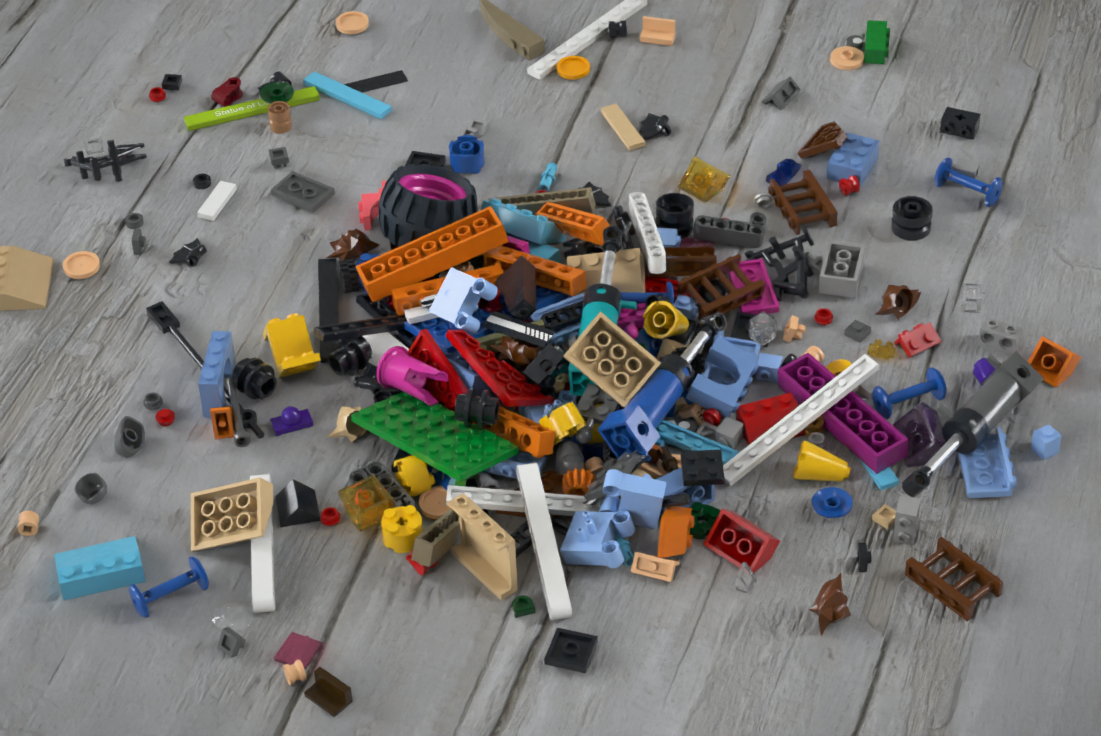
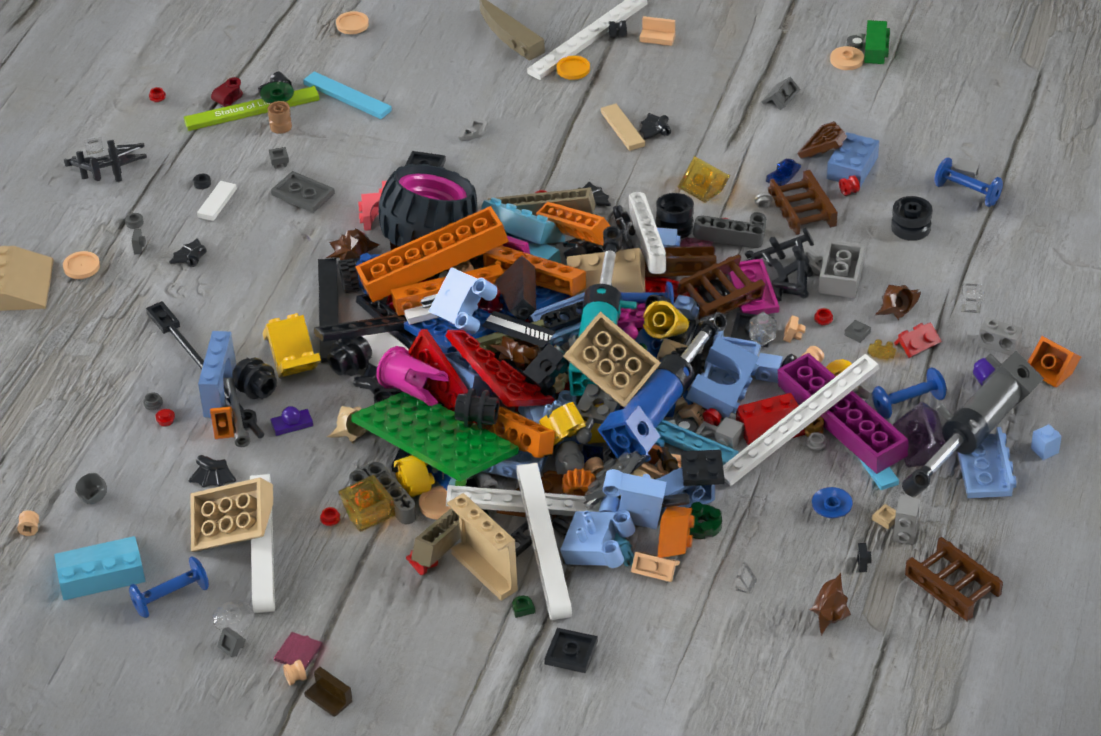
(129, 437): dark grey piece -> none
(171, 82): black plate -> none
(211, 472): none -> black arm
(297, 505): black slope -> none
(378, 81): black sticker -> none
(401, 527): yellow brick -> none
(466, 154): blue brick -> none
(548, 177): medium azure pin -> none
(741, 540): red slope -> none
(819, 465): yellow cone -> none
(960, 123): black brick -> none

